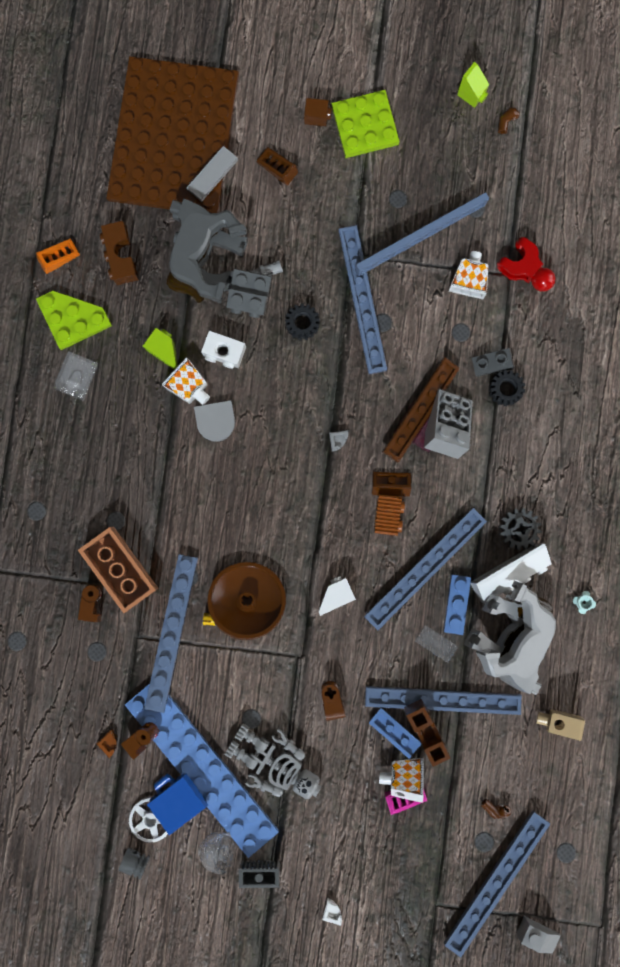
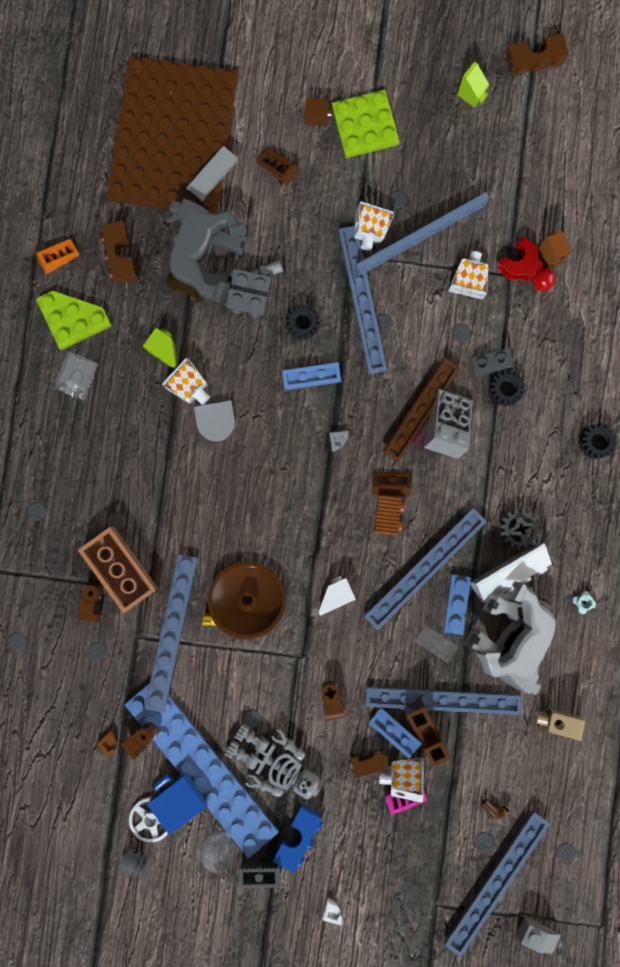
(215, 342): white brick -> none
(290, 854): none -> blue arch
(311, 376): none -> medium blue plate
(369, 764): none -> reddish brown leg
(371, 224): none -> white torso
(508, 115): reddish brown arm -> none
(522, 59): none -> reddish brown arch
(554, 249): none -> dark orange brick
(608, 437): none -> black tyre

